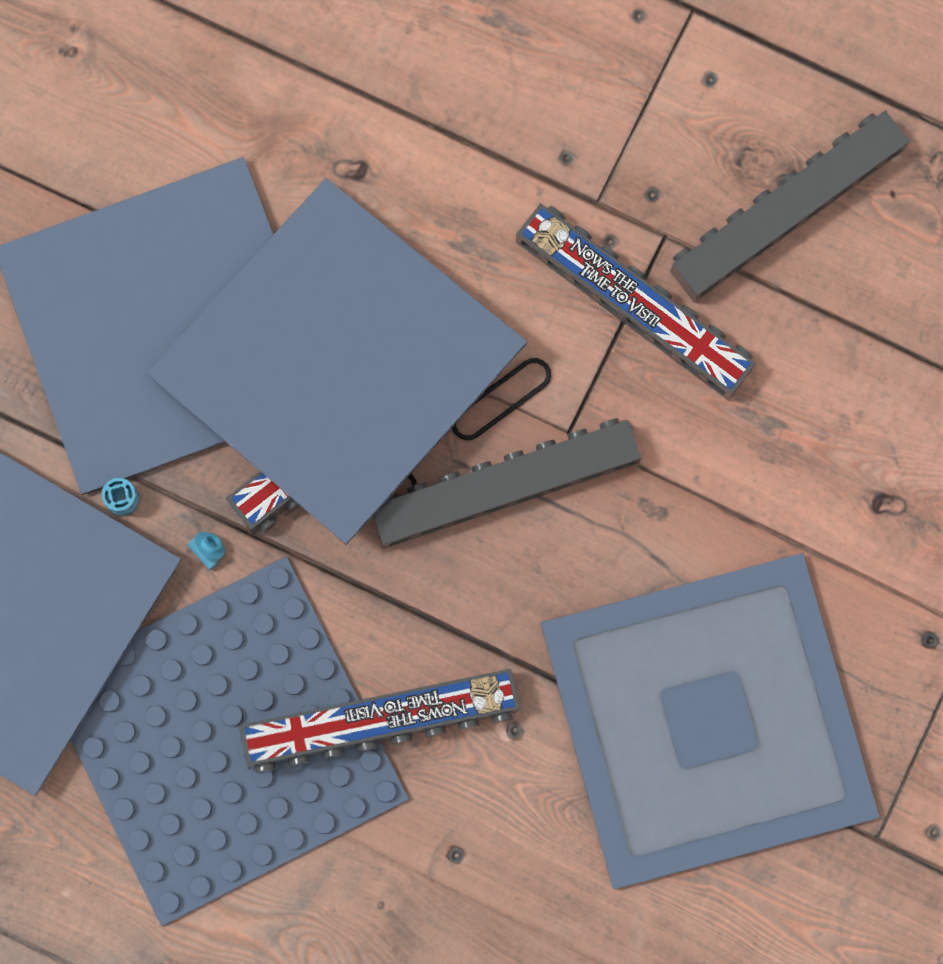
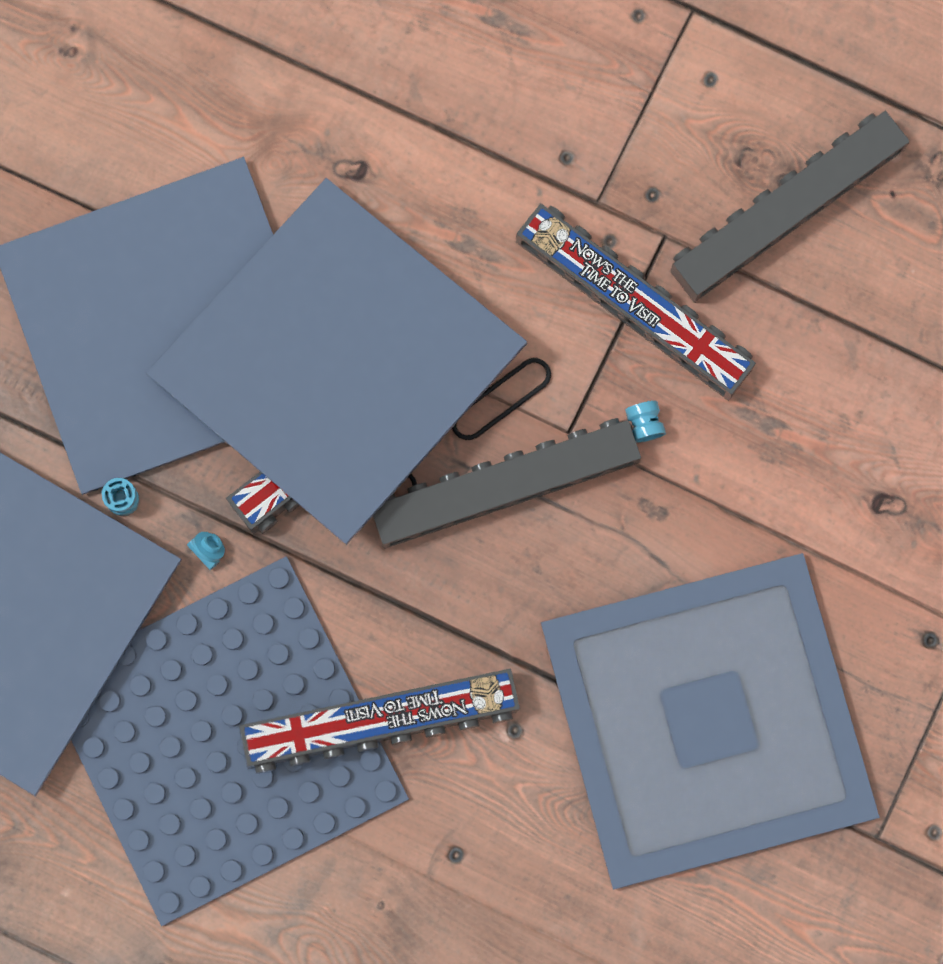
(645, 421): none -> medium azure wheel

